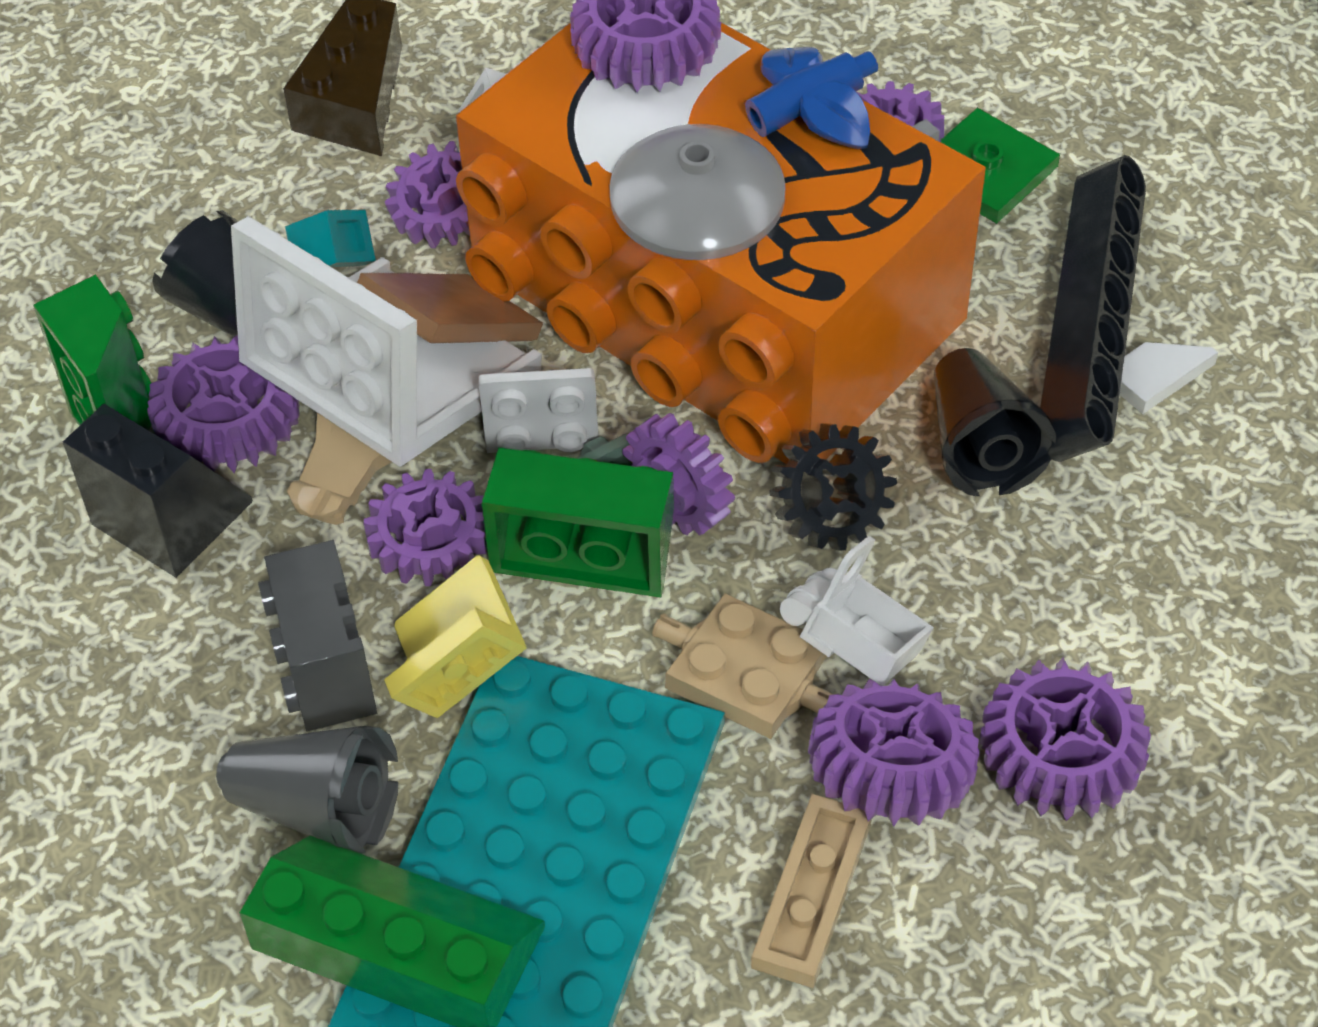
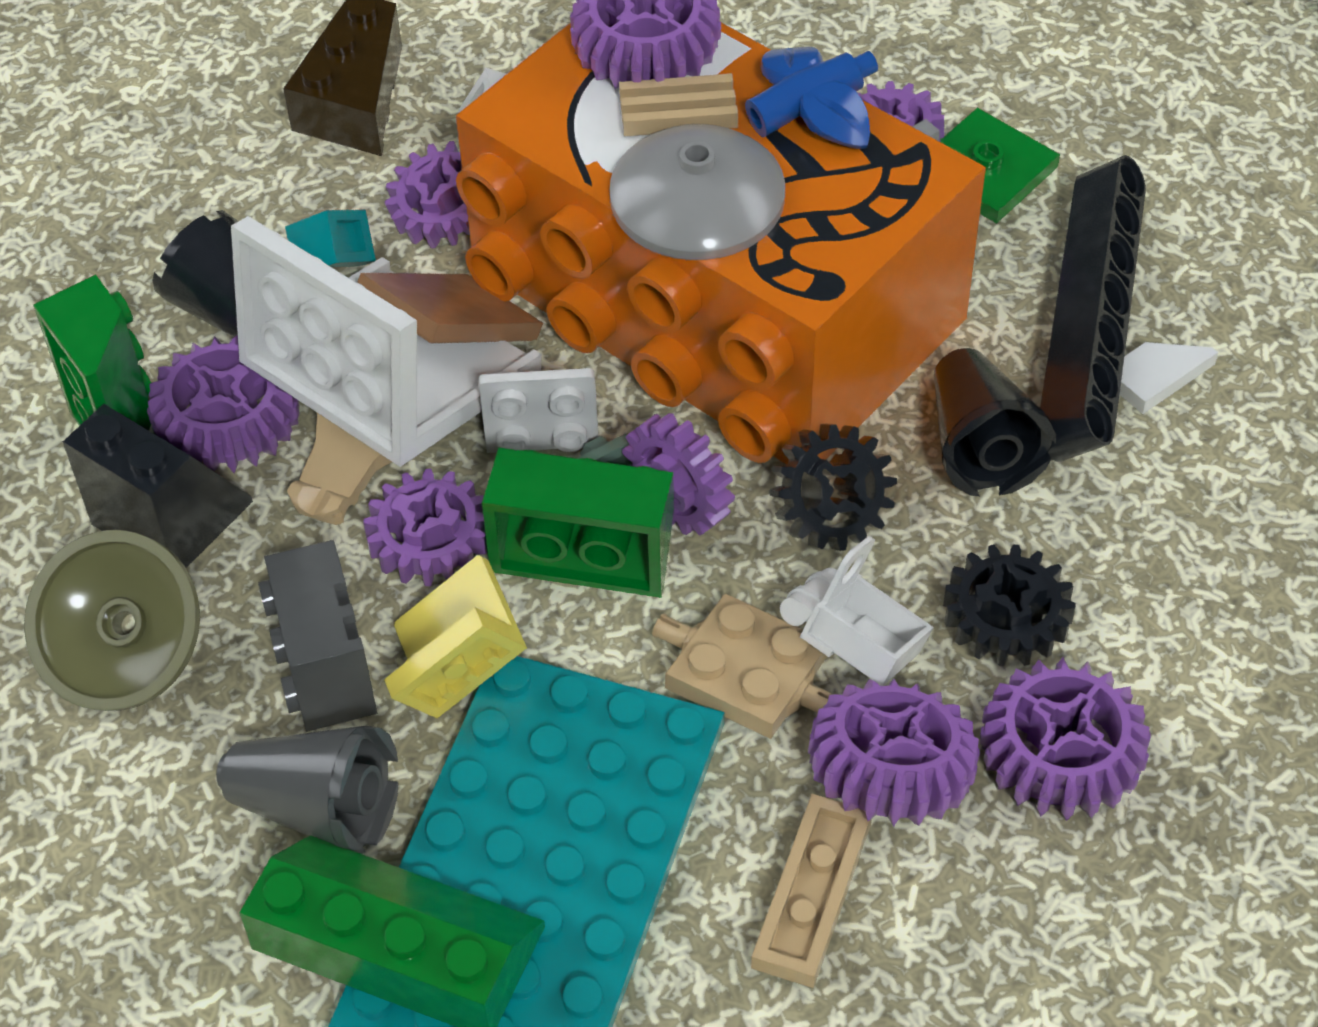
(79, 613): none -> olive dish
(677, 101): none -> tan tile
(1006, 602): none -> black gear

